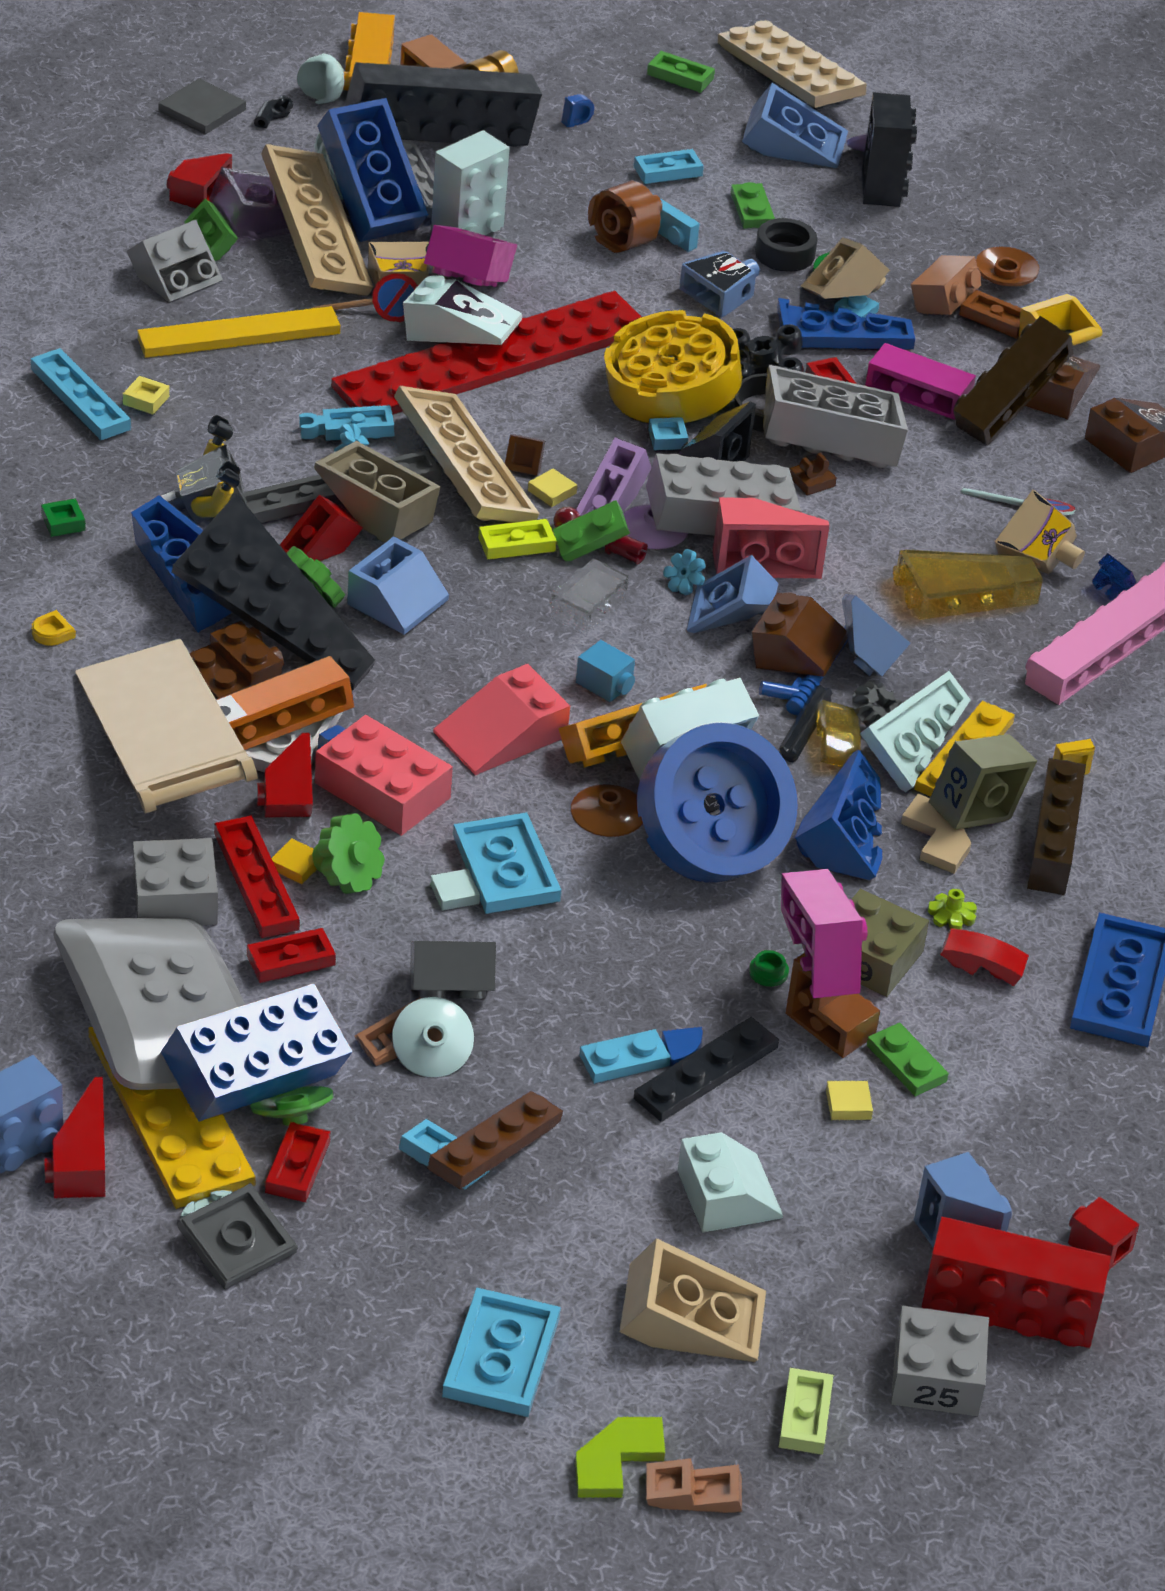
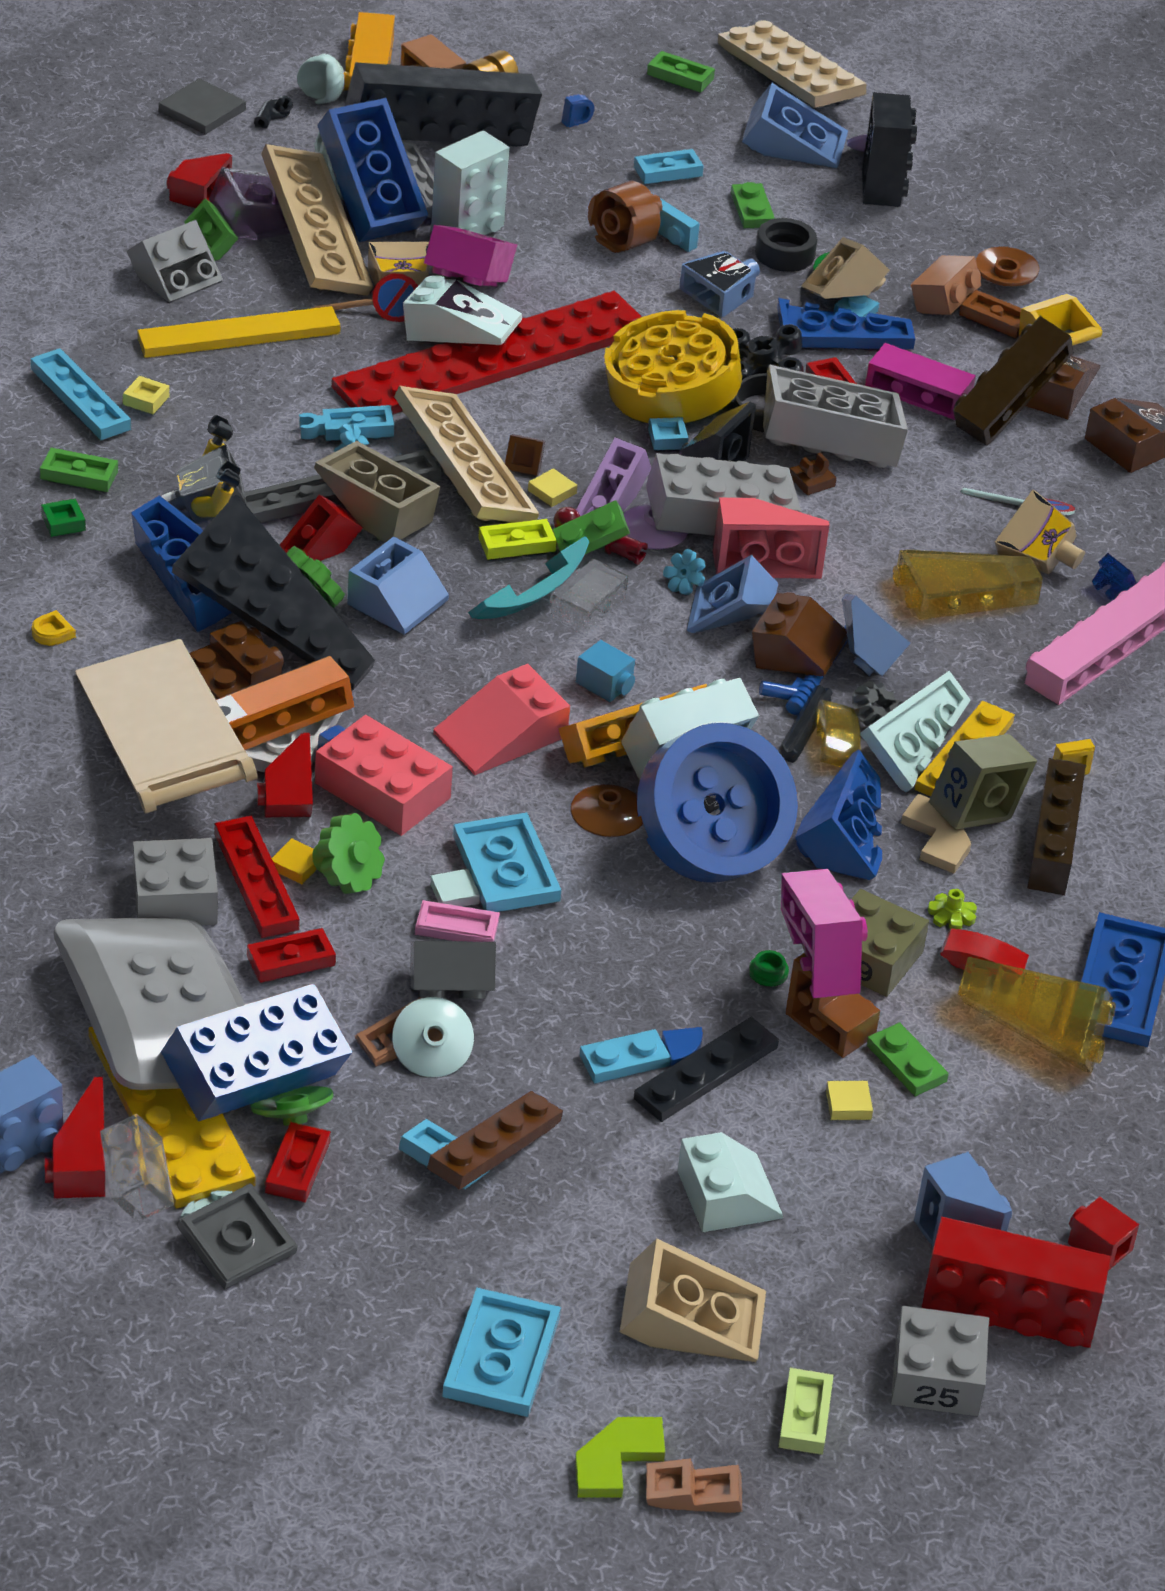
(79, 469): none -> bright green plate
(136, 1167): none -> clear brick
(456, 922): none -> bright pink tile
(507, 602): none -> teal slope
(1043, 1008): none -> clear yellow slope

